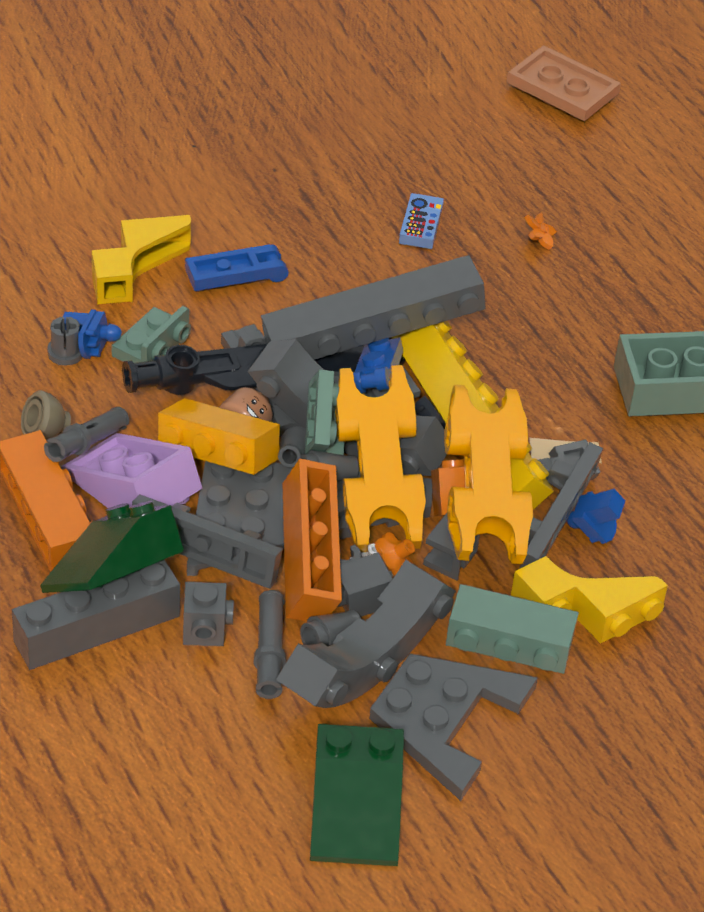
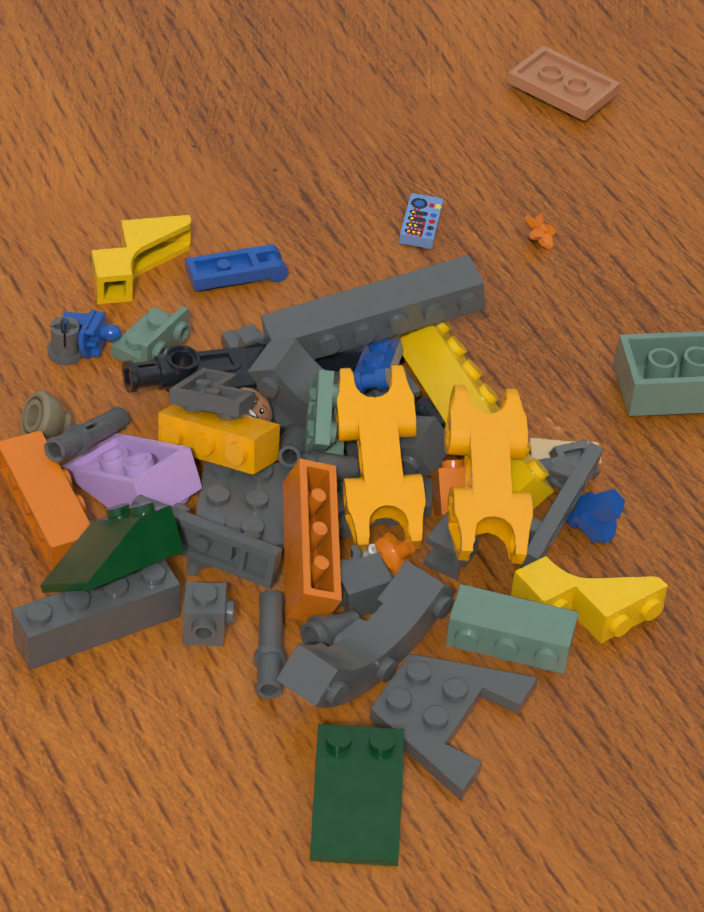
(212, 392): none -> dark grey plate

